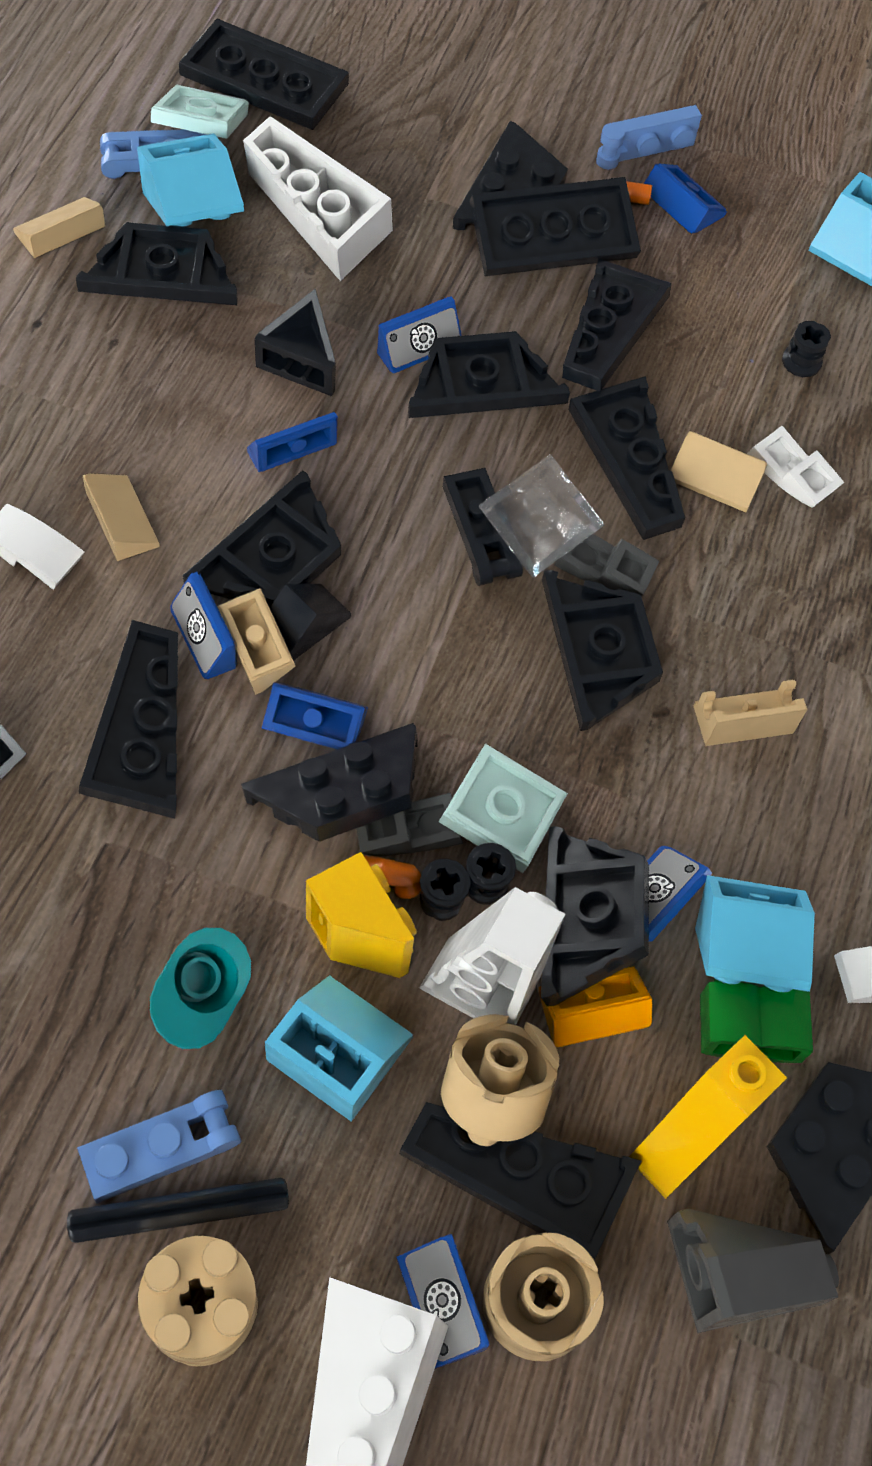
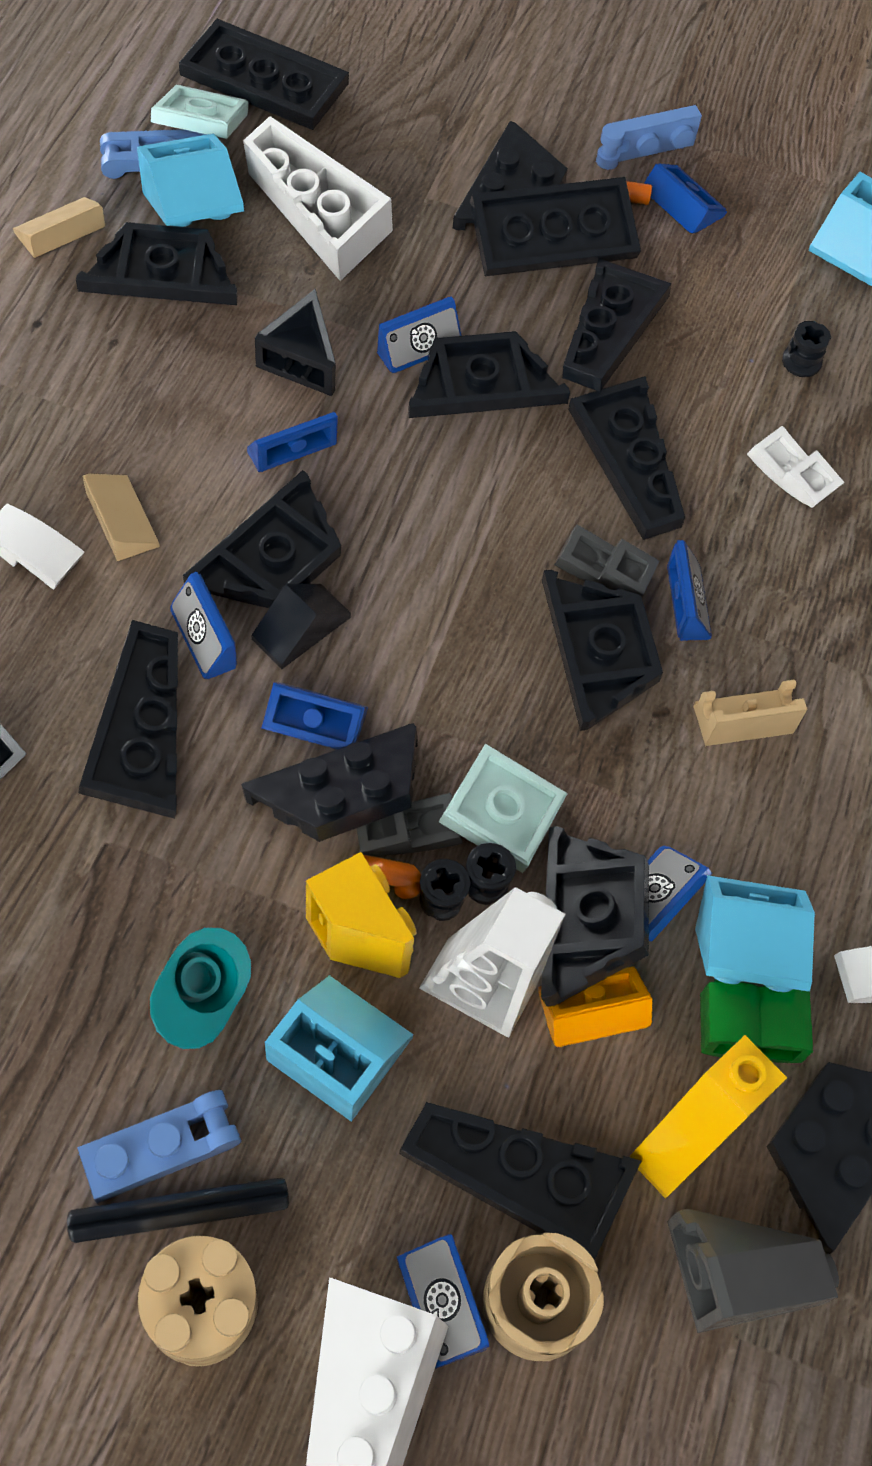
(257, 639): tan slope -> none
(465, 494): black plate -> none
(499, 1079): tan brick -> none
(541, 515): clear slope -> none
(688, 594): none -> blue slope
(718, 471): tan slope -> none

